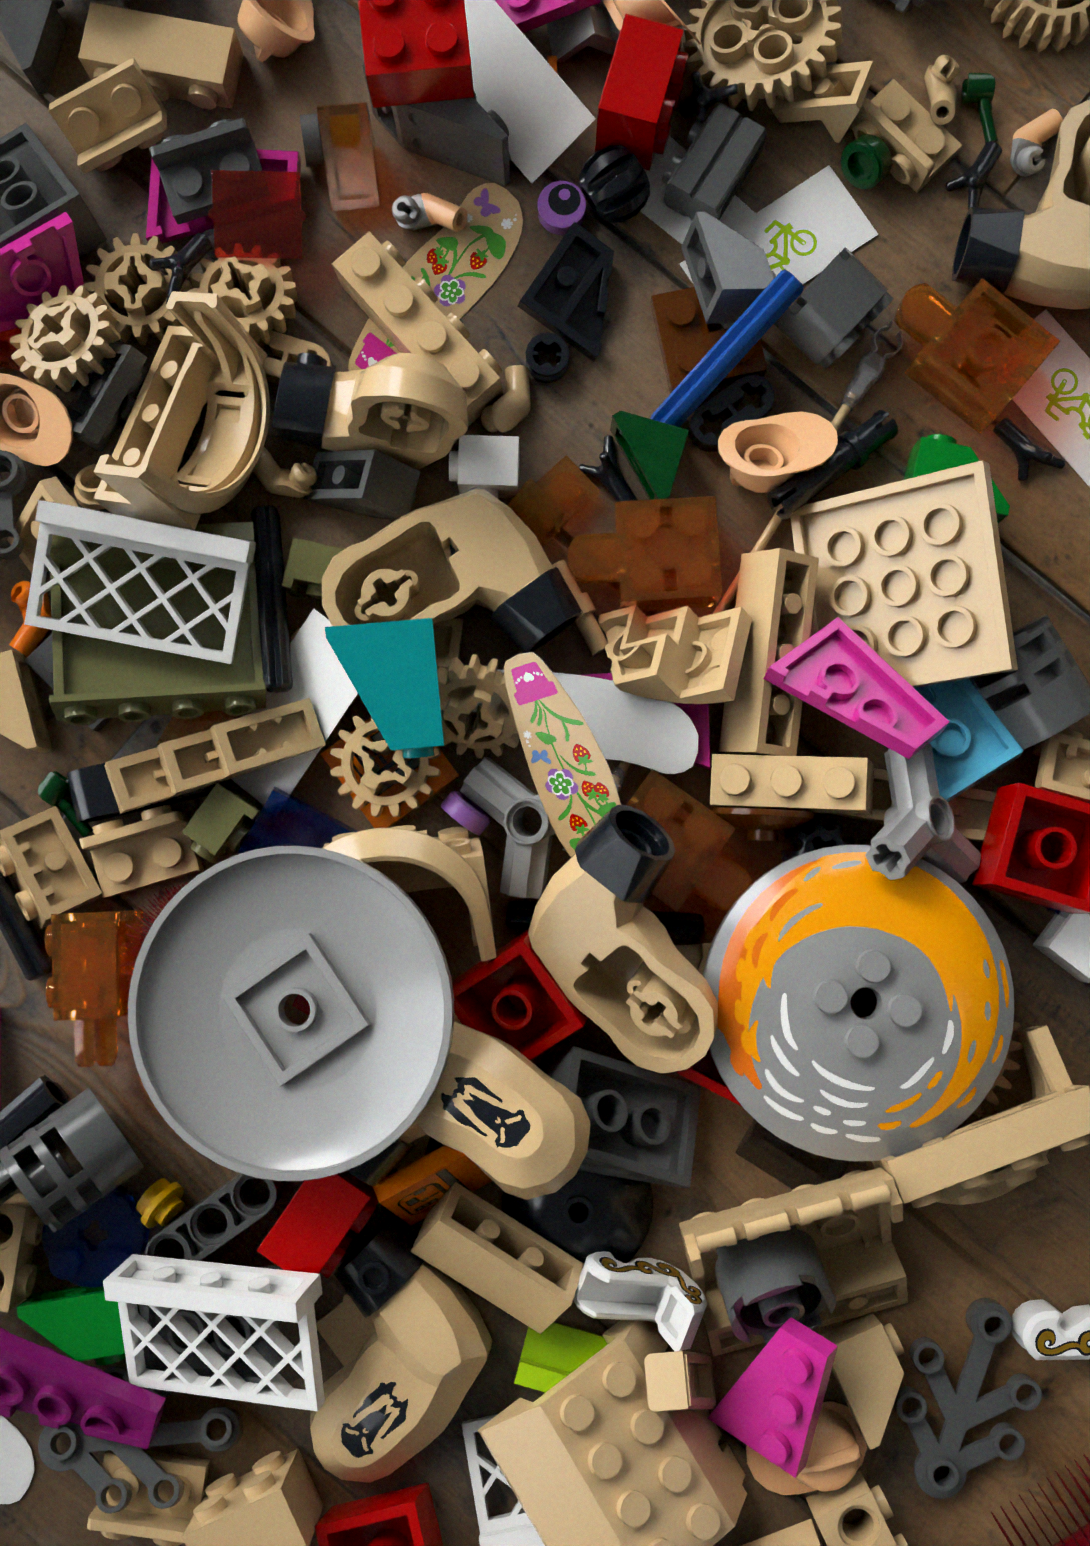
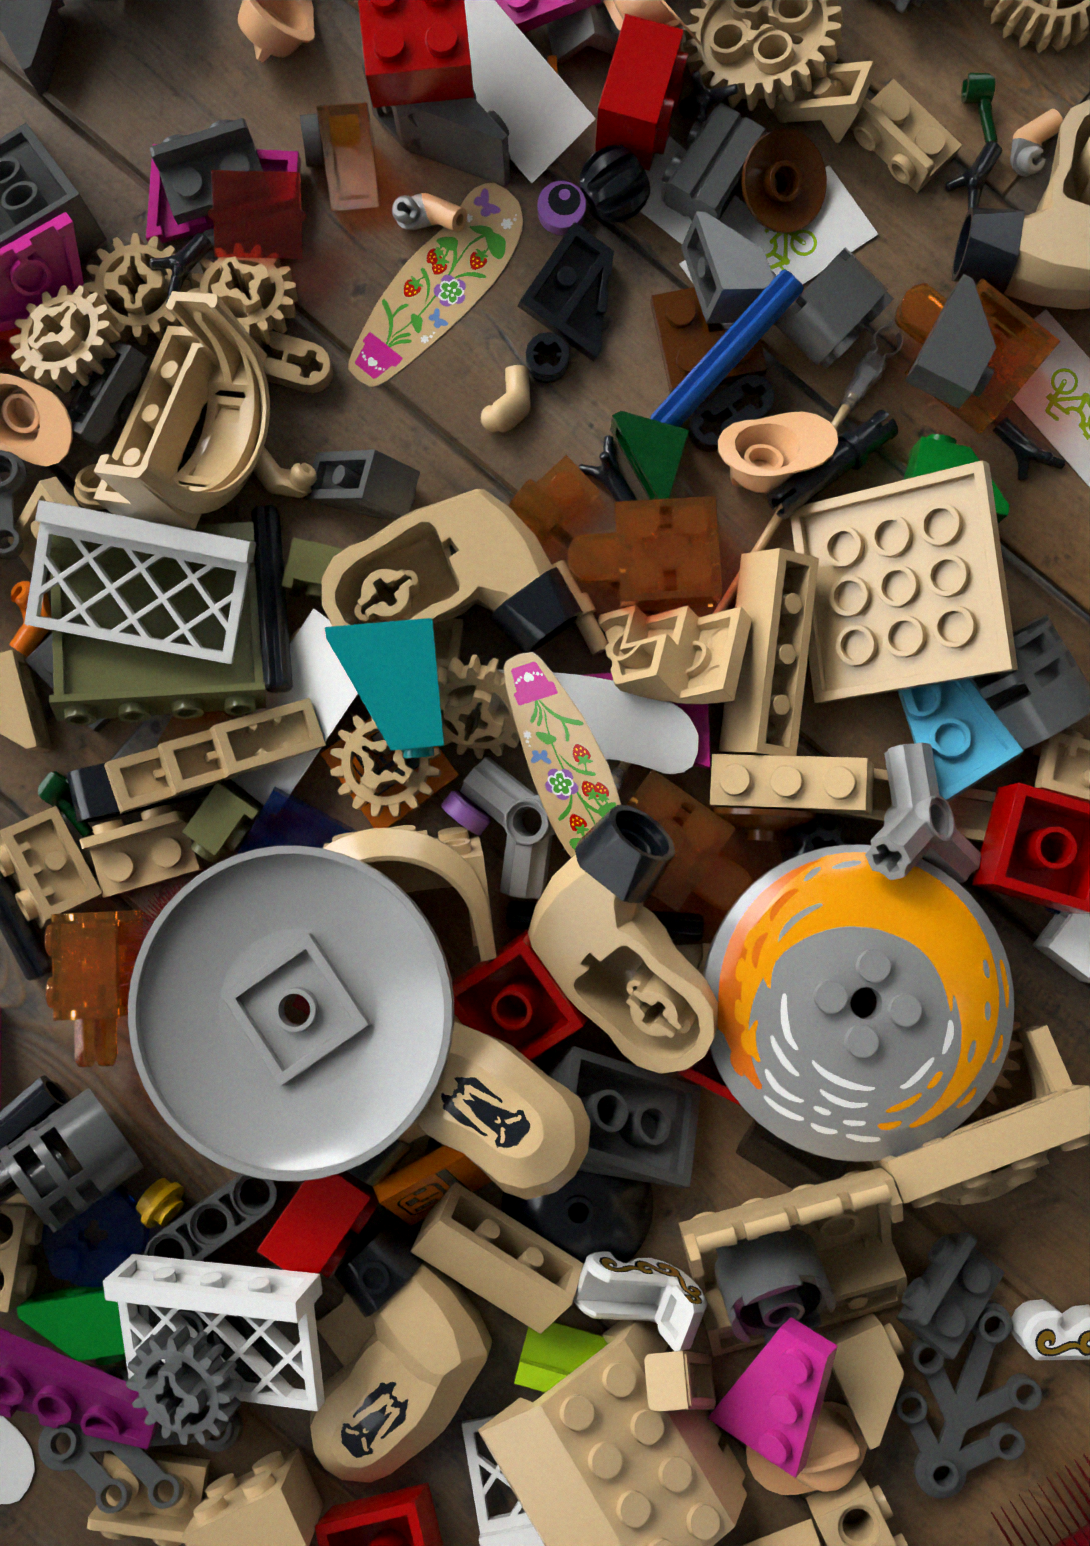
(110, 116): tan bracket -> none
(175, 54): tan brick -> none
(184, 1384): none -> dark grey gear
(396, 406): tan piece -> none
(413, 322): tan brick -> none
(486, 464): white brick -> none
(800, 178): none -> reddish brown dish
(858, 688): dark pink wing -> none
(866, 161): dark green tile -> none
(941, 89): tan arm -> none
(949, 1293): none -> dark grey bracket
(956, 349): none -> dark grey slope

